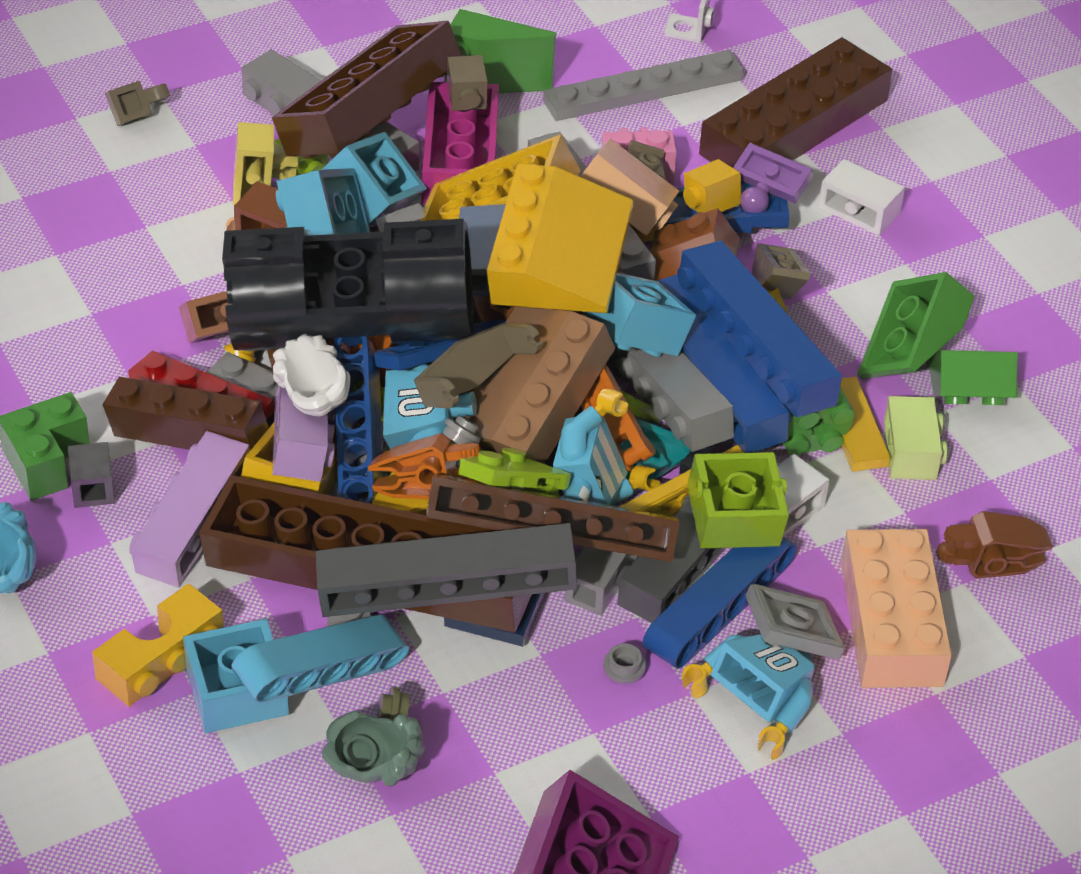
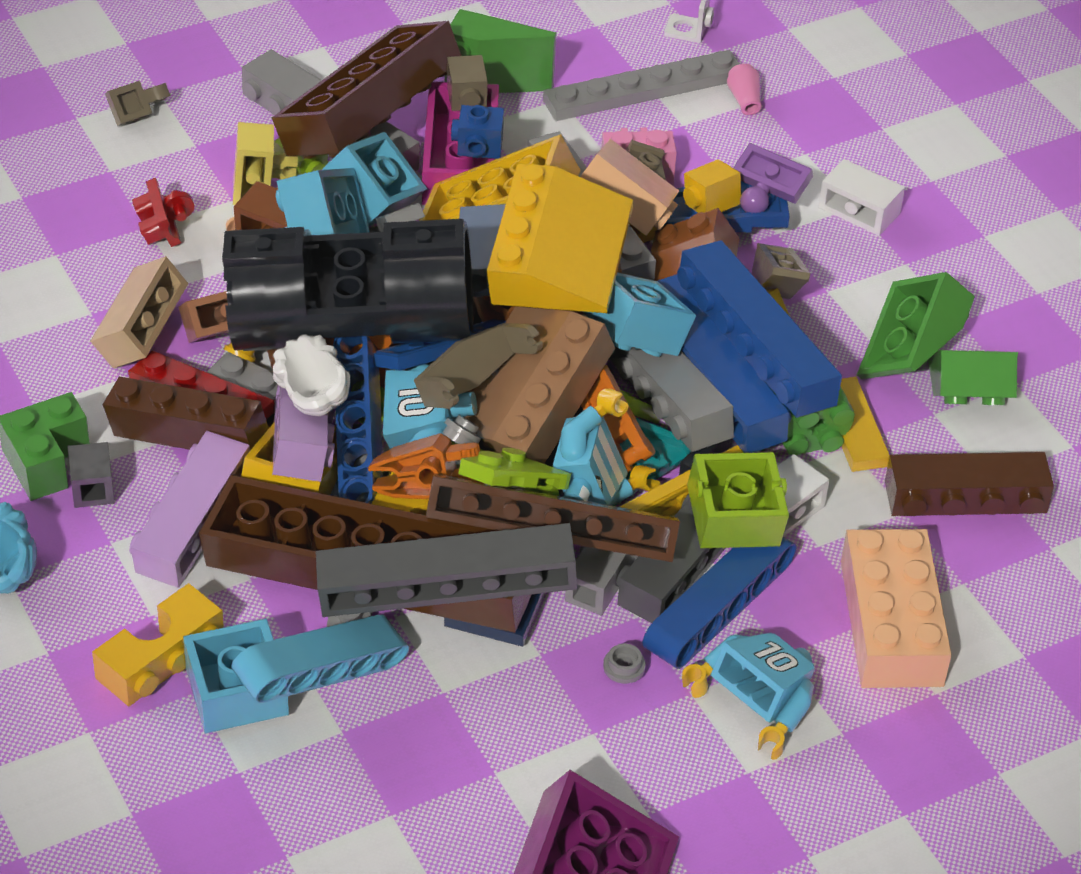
(139, 312): none -> tan brick
(160, 212): none -> red hips
(373, 747): sand green hair -> none
(393, 703): olive plate -> none
(479, 131): none -> blue brick
(745, 86): none -> bright pink cone
(794, 621): light grey tile -> none
(799, 105): reddish brown brick -> none
(913, 438): yellowish green brick -> none
(968, 484): none -> reddish brown brick
(995, 545): dark orange hinge -> none

